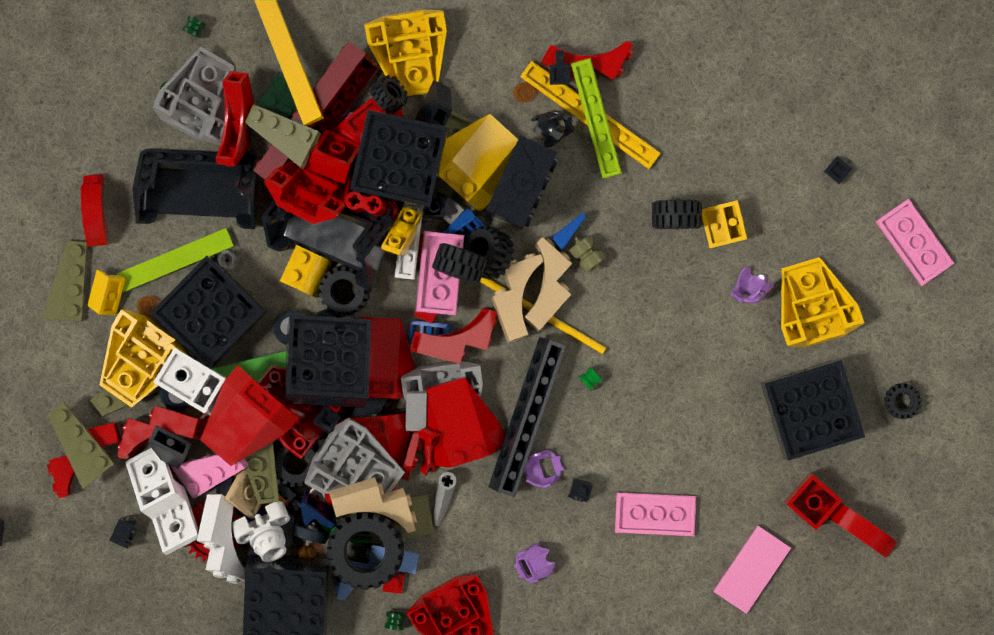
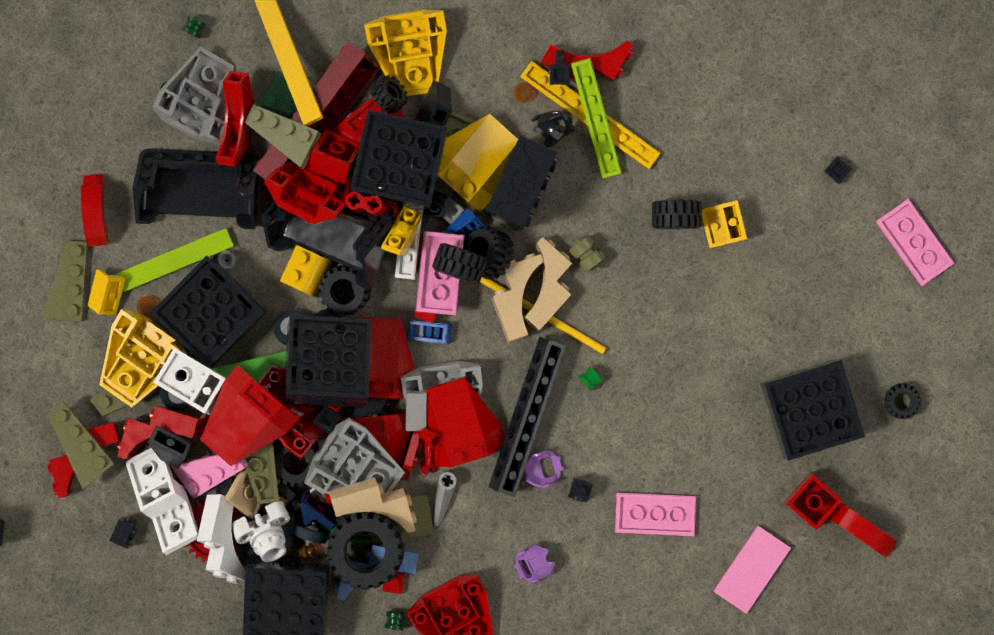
(452, 345): arch -> none
(565, 234): blue slope -> none
(753, 285): medium lavender helmet -> none
(815, 305): yellow wedge -> none

